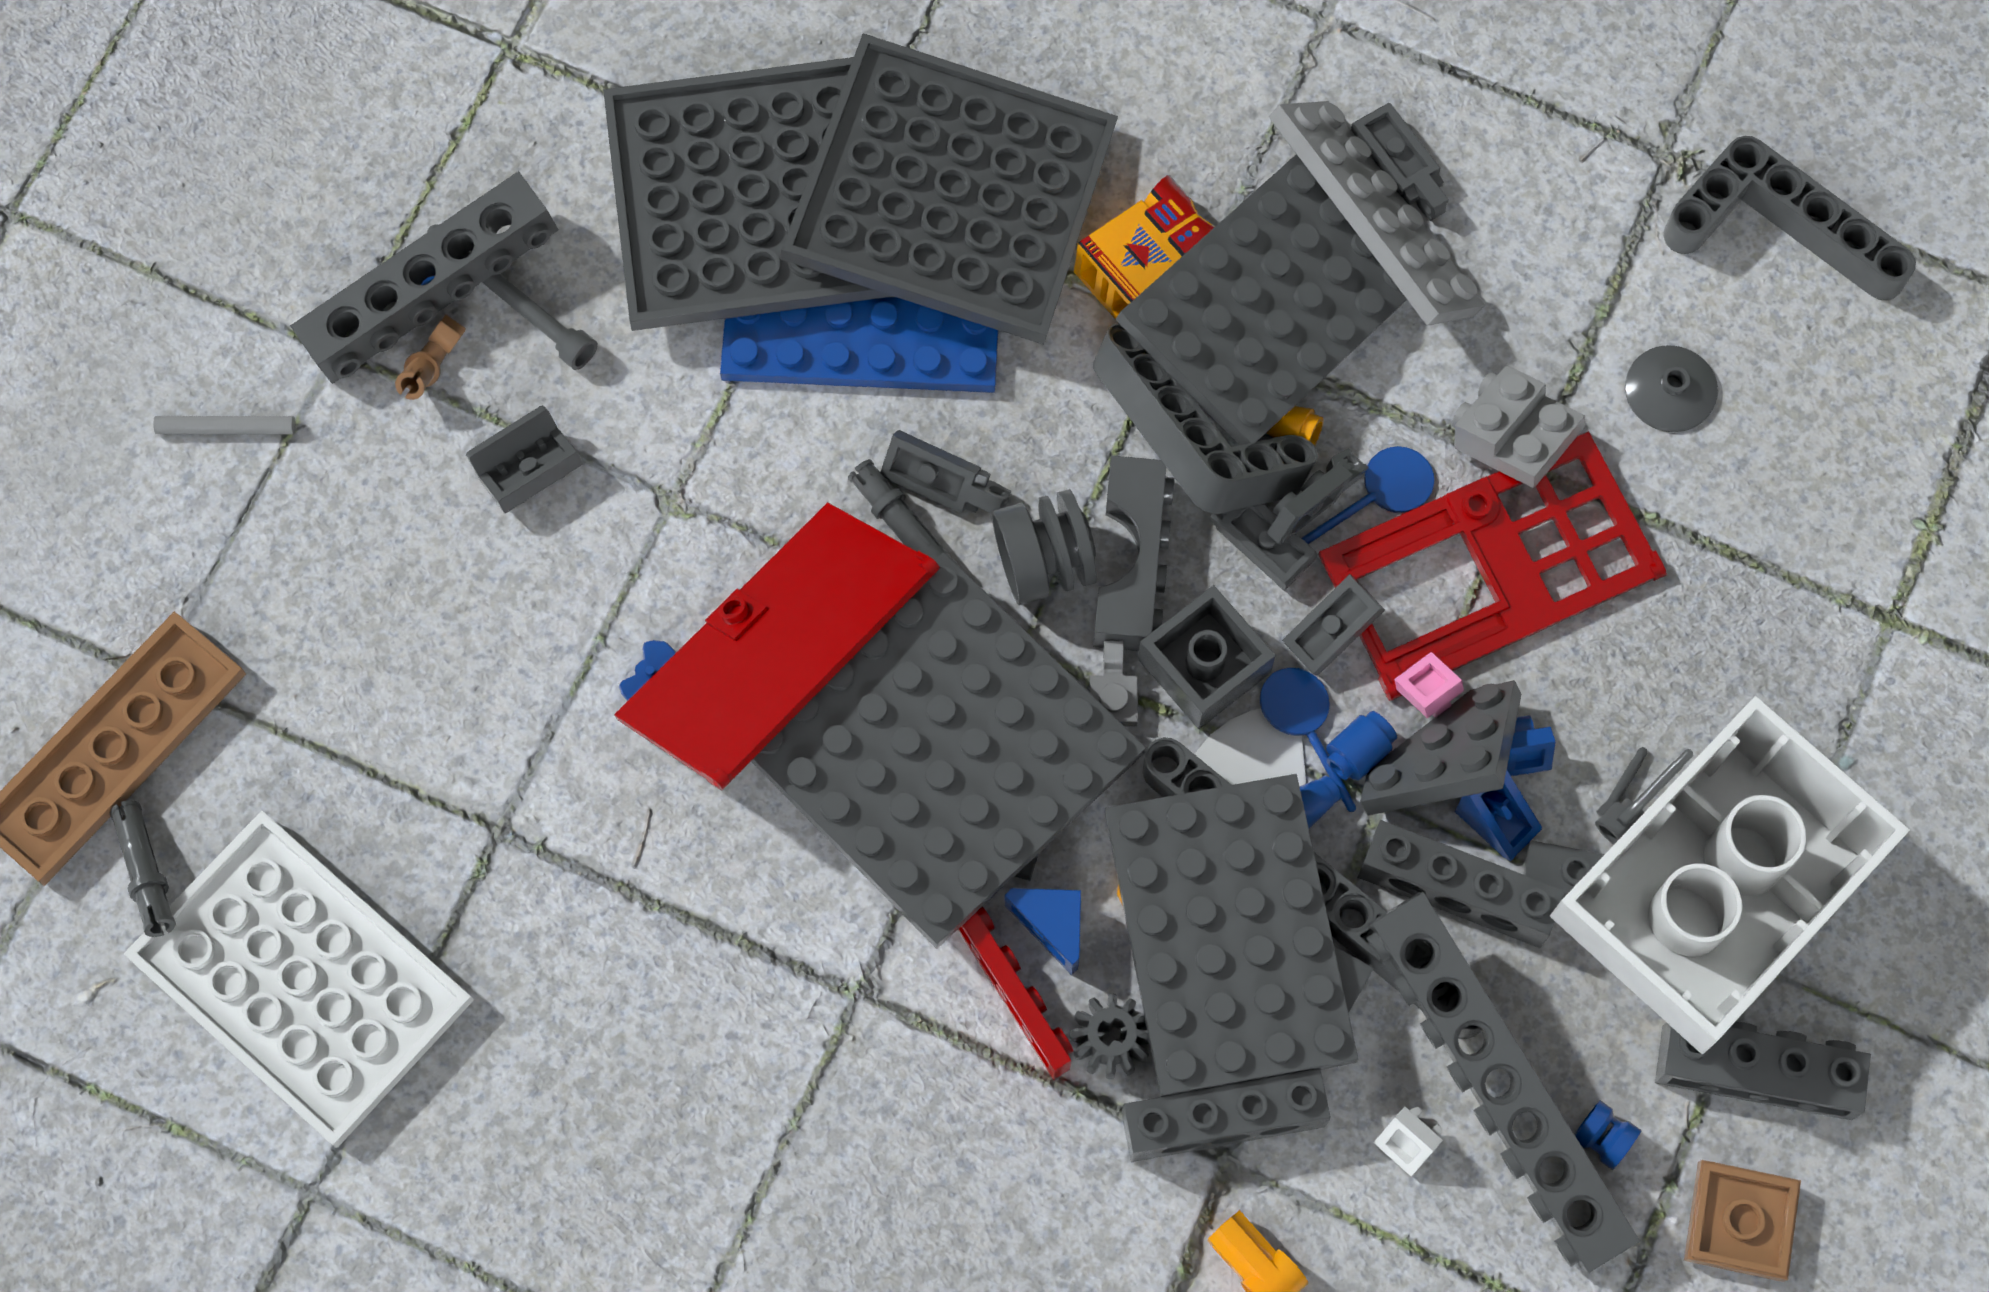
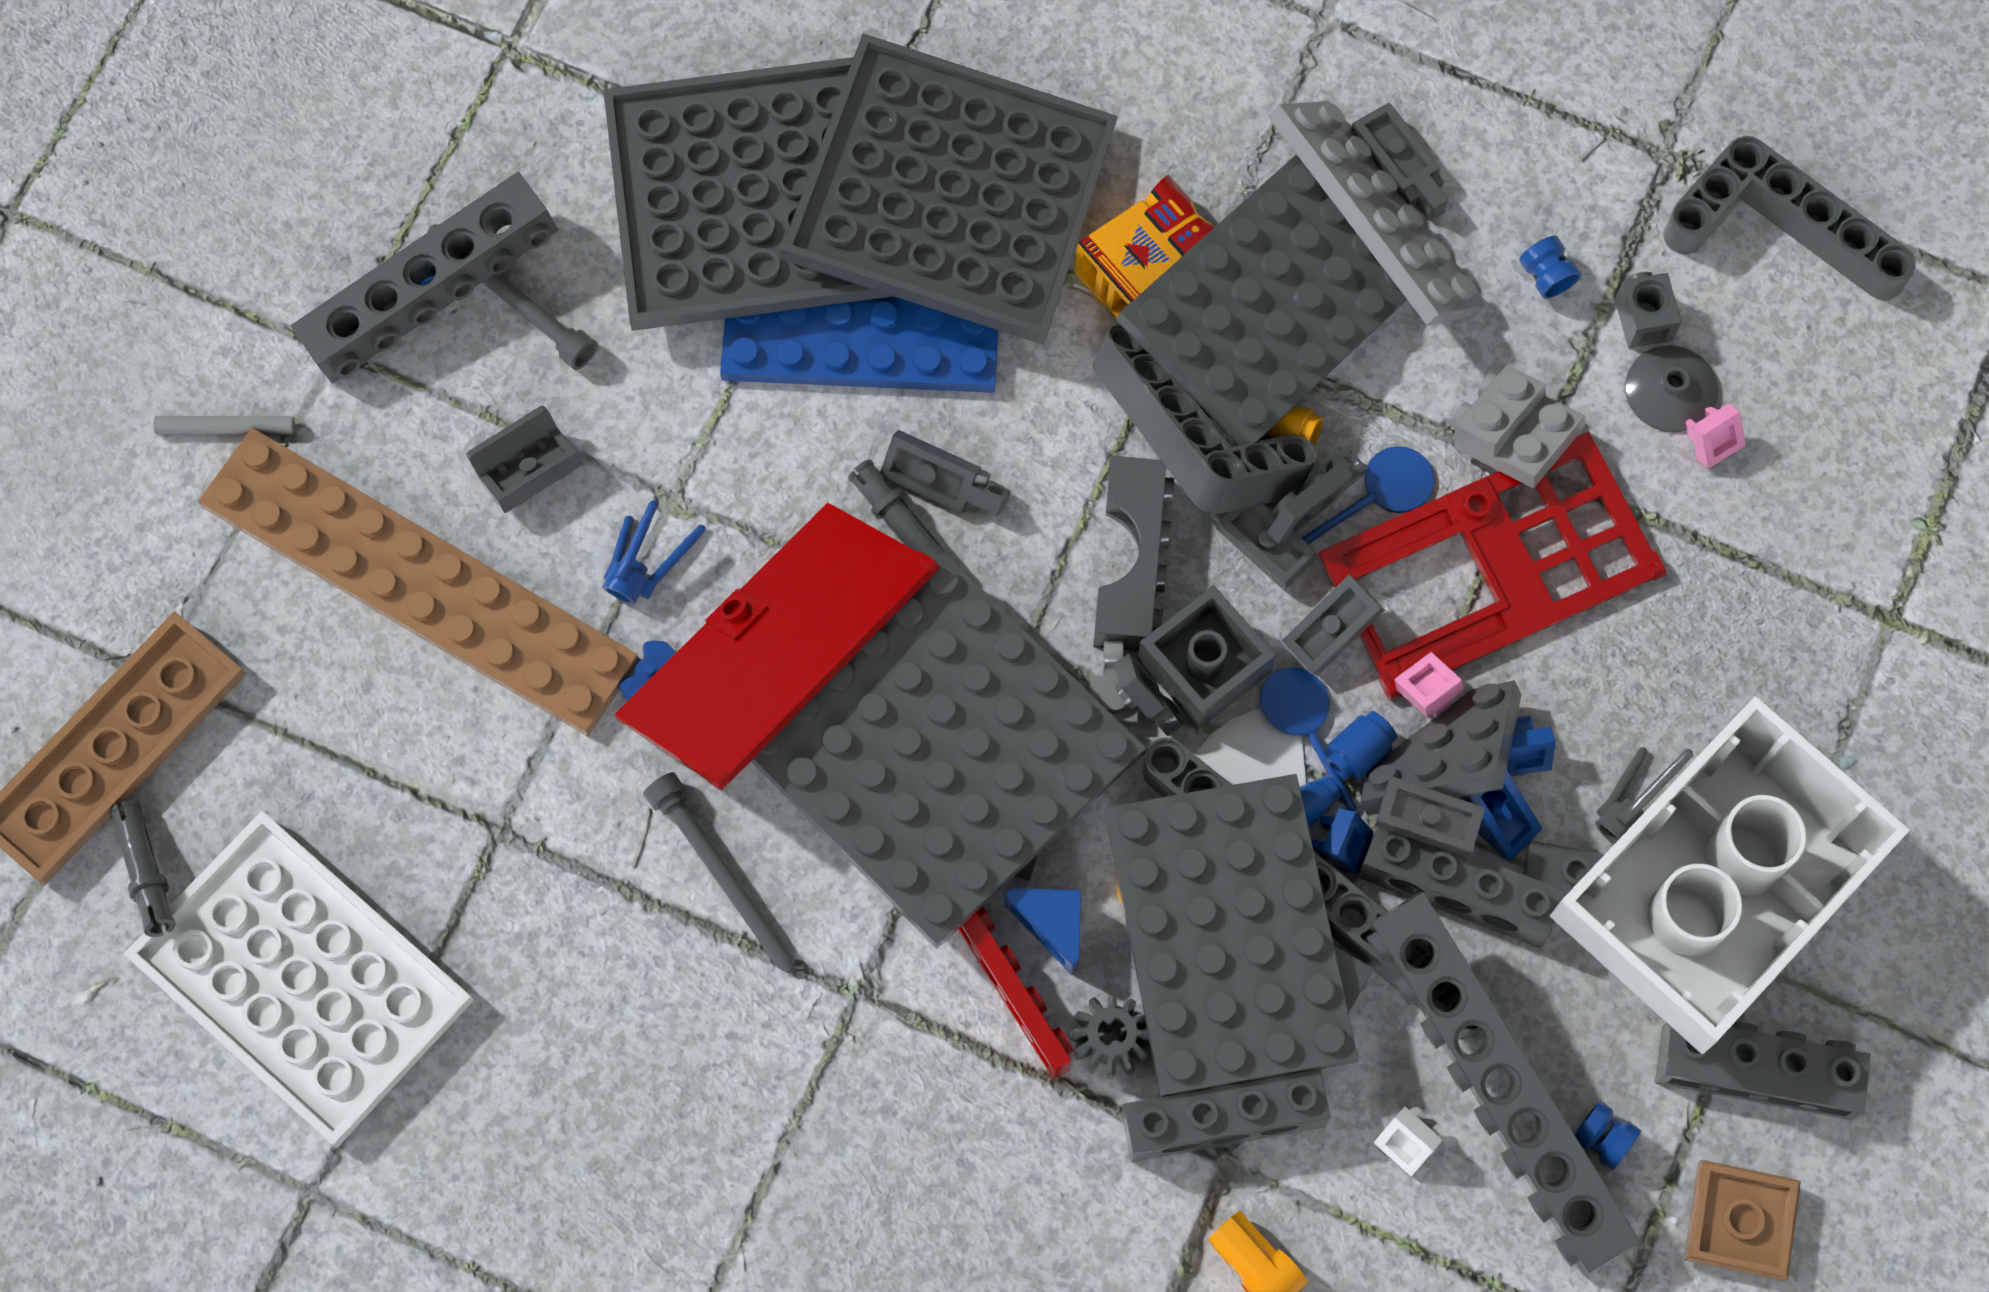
(419, 581): none -> medium nougat plate
(423, 367): medium nougat piece -> none
(625, 575): none -> blue plant
(669, 797): none -> dark grey piece
(1044, 546): dark grey wheel -> none
(1140, 690): none -> dark grey plate
(1346, 840): none -> blue tile
(1429, 816): none -> flat silver plate
(1550, 267): none -> blue wheel
(1642, 326): none -> dark grey brick
(1716, 435): none -> bright pink tile

